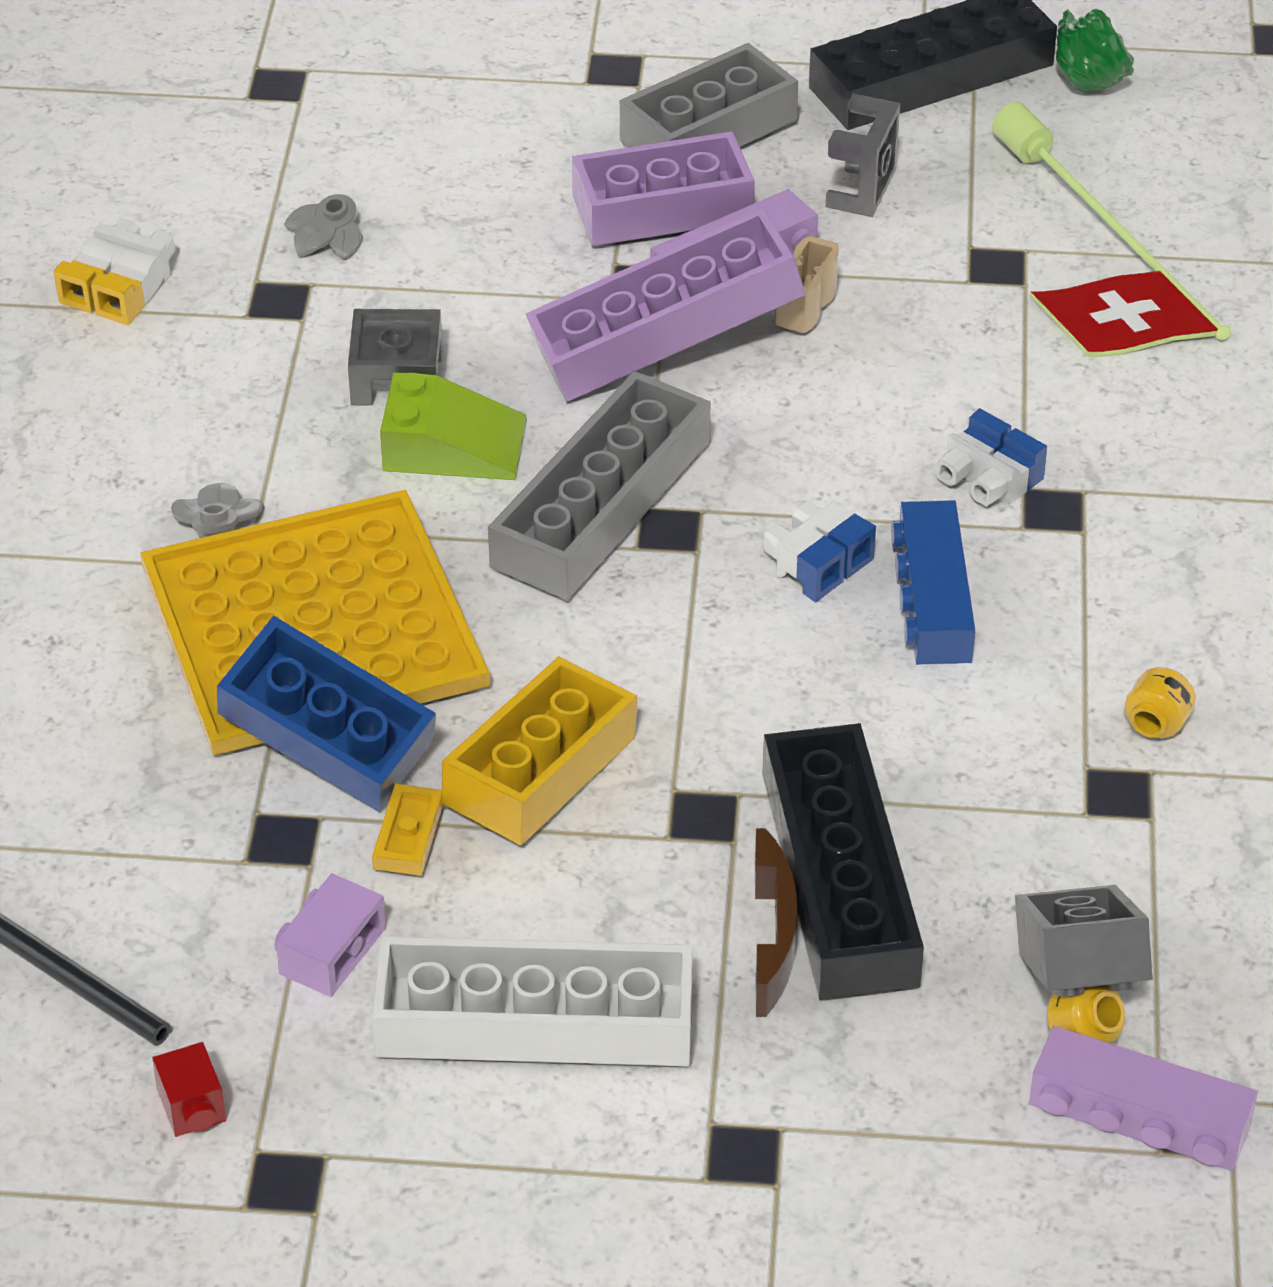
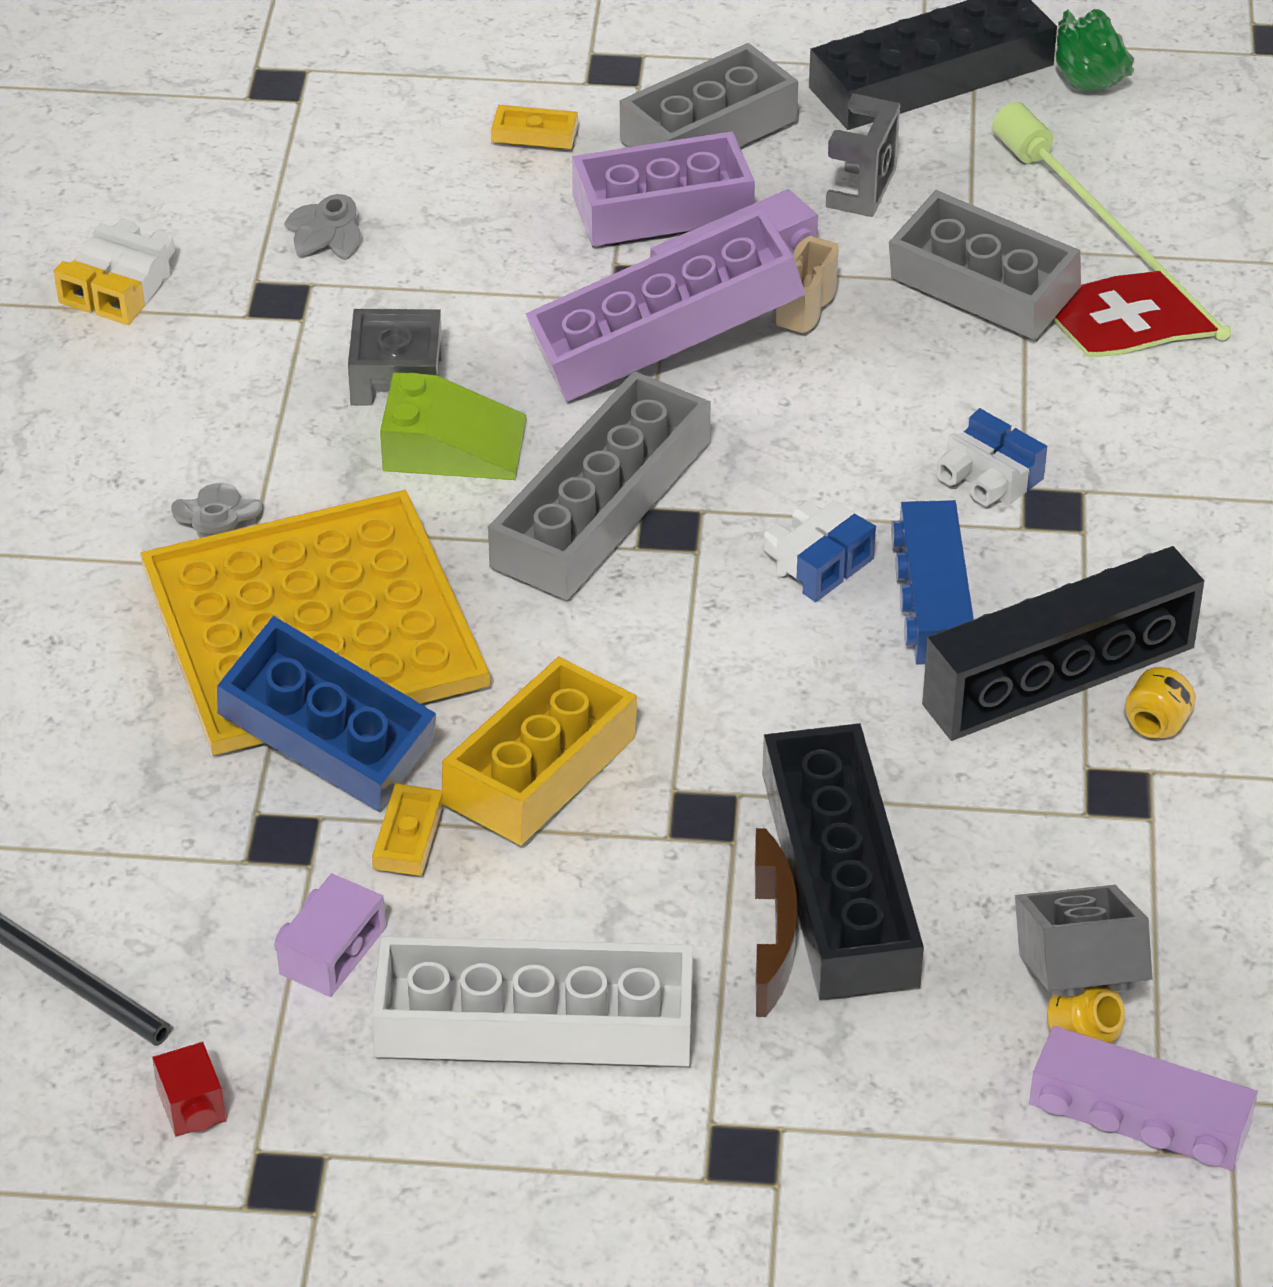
(534, 126): none -> yellow plate
(985, 264): none -> light grey brick
(1061, 642): none -> black brick

